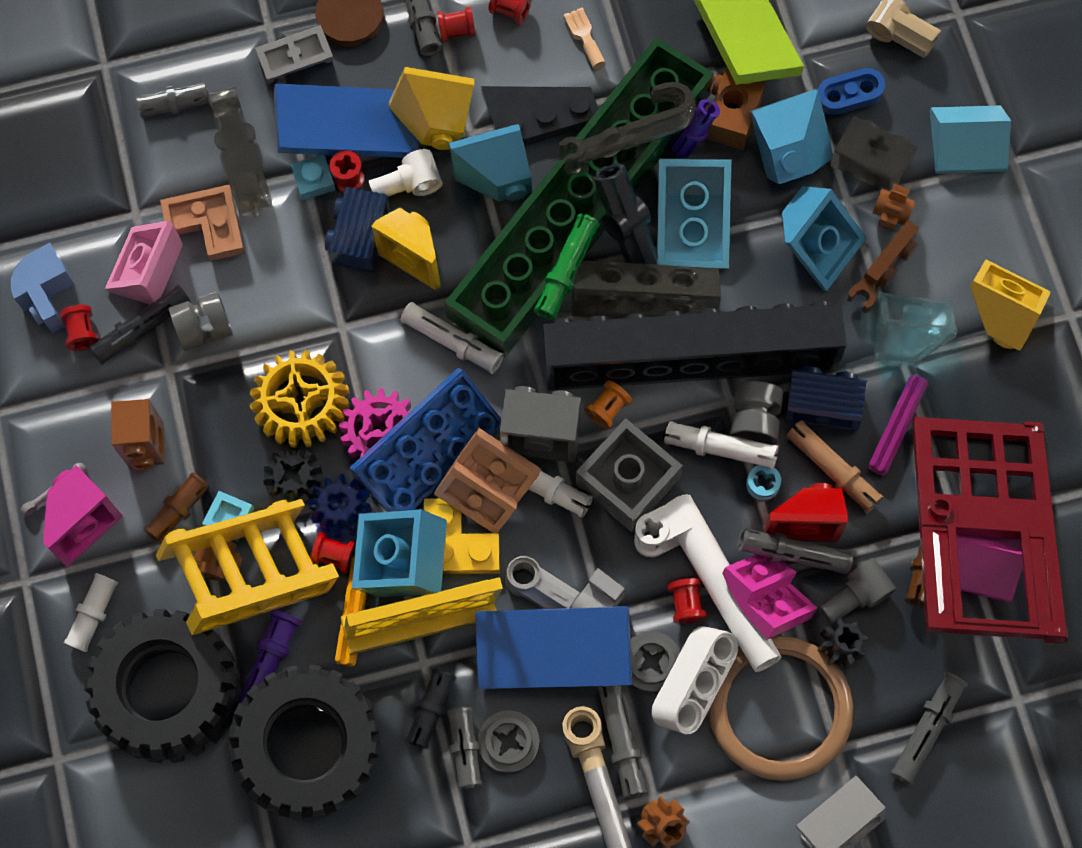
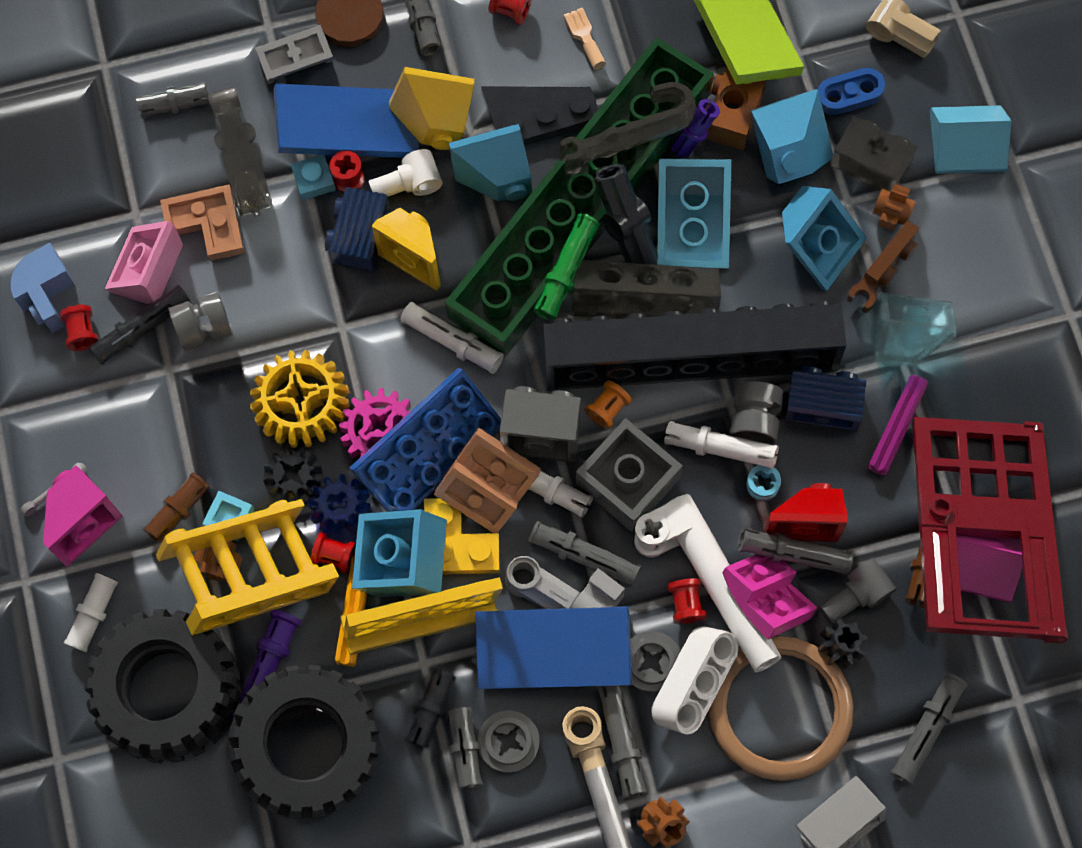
(137, 433): dark orange brick -> none
(456, 24): red bush -> none
(584, 553): none -> dark grey pin
(835, 467): medium nougat pin -> none
(1007, 304): yellow slope -> none

